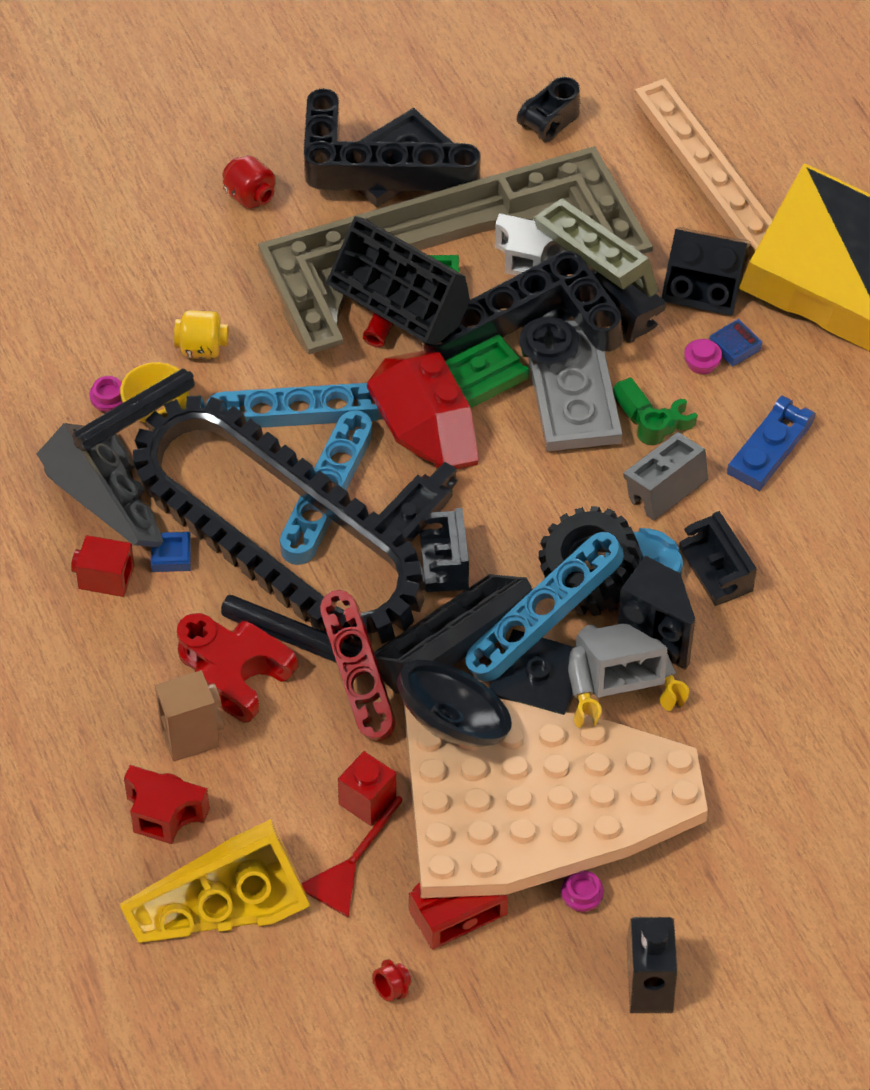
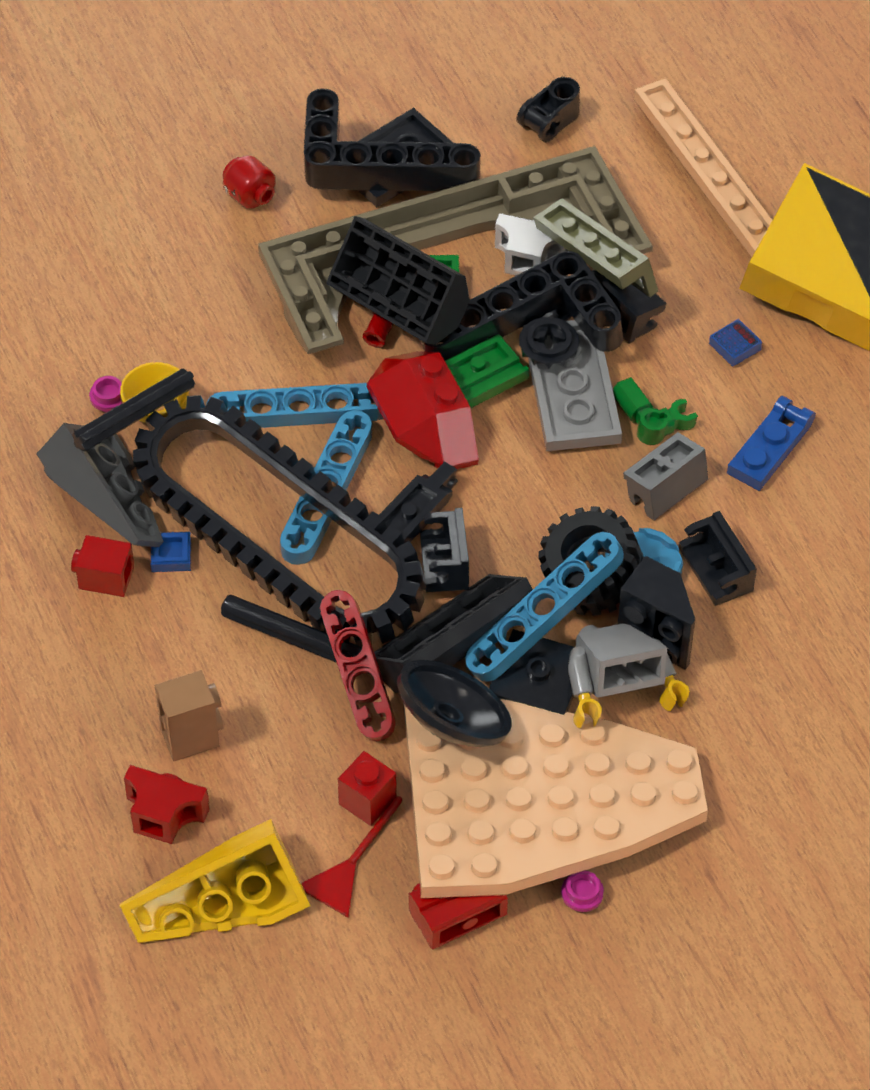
(200, 334): yellow head -> none
(232, 658): red piece -> none
(391, 980): red plate -> none
(651, 954): black torso -> none
(702, 356): dark pink plate -> none
(705, 270): black slope -> none

